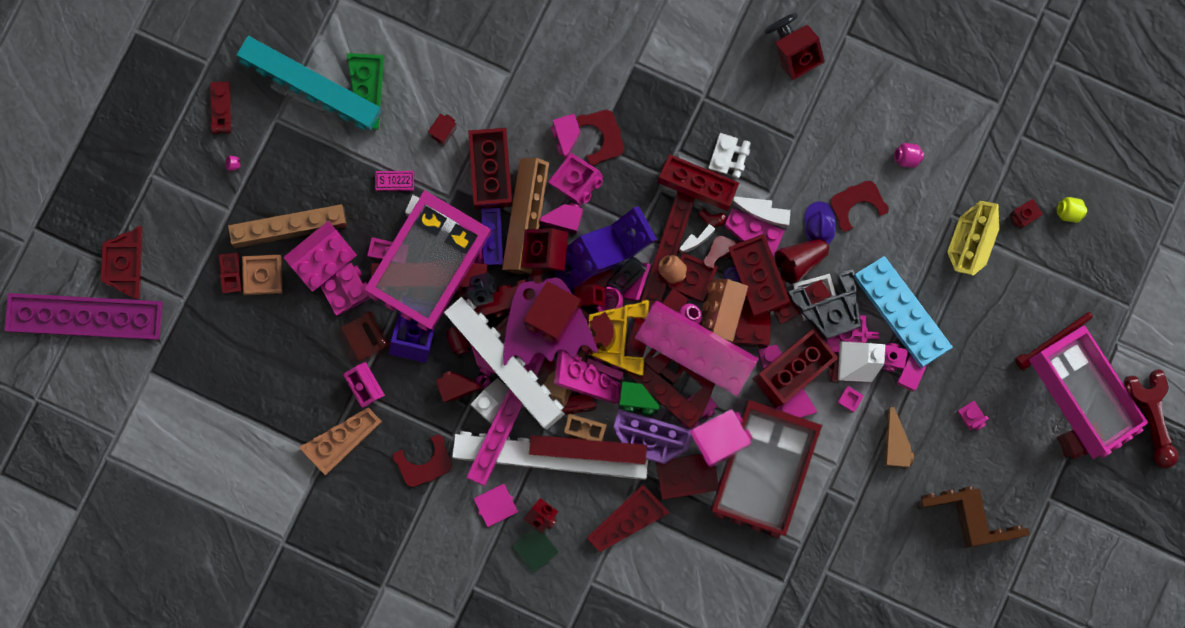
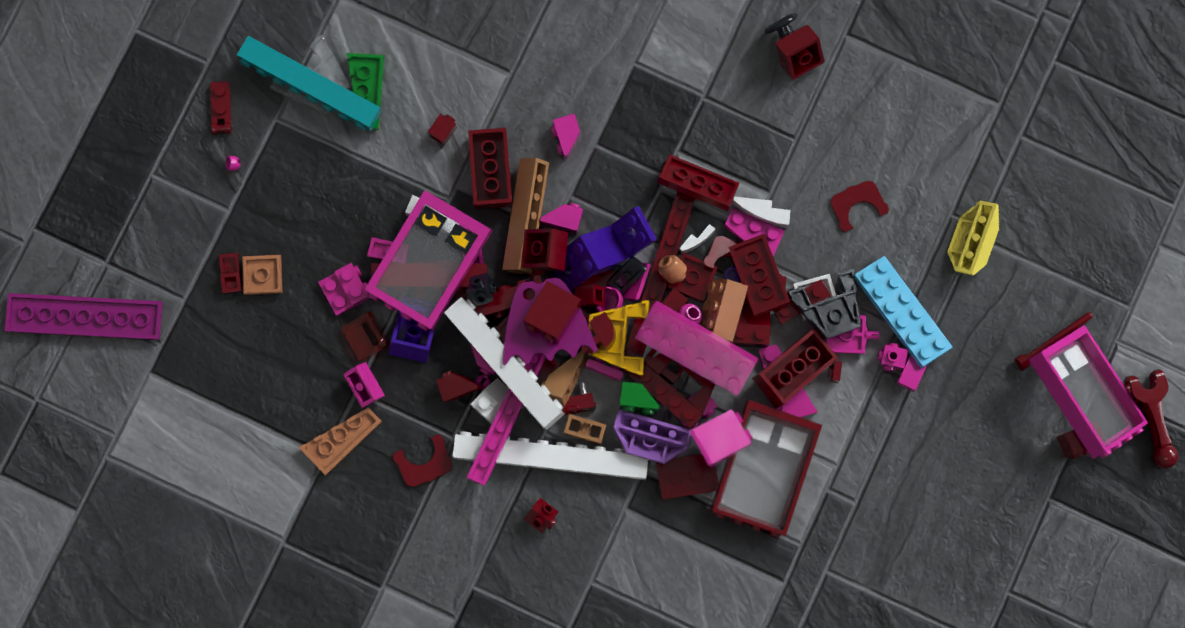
(123, 262): dark red wing -> none
(286, 226): medium nougat brick -> none
(320, 256): dark pink brick -> none
(394, 180): dark pink tile -> none
(457, 341): dark red brick -> none
(493, 247): dark purple plate -> none
(495, 505): dark pink piece -> none
(535, 549): clear green piece -> none
(576, 179): dark pink plate -> none
(585, 379): dark pink wing -> none
(588, 449): dark red tile -> none
(606, 123): dark red piece -> none
(633, 515): dark red wing -> none
(713, 220): dark red arm -> none
(723, 154): white plate -> none
(800, 259): dark red cone -> none
(820, 222): dark purple piece -> none
(850, 399): dark pink plate -> none
(860, 361): white slope -> none
(897, 446): medium nougat slope -> none
(908, 155): dark pink head -> none
(972, 516): reddish brown bracket -> none
(973, 416): dark pink bracket -> none
(1025, 214): dark red brick -> none
(1071, 209): neon yellow head -> none

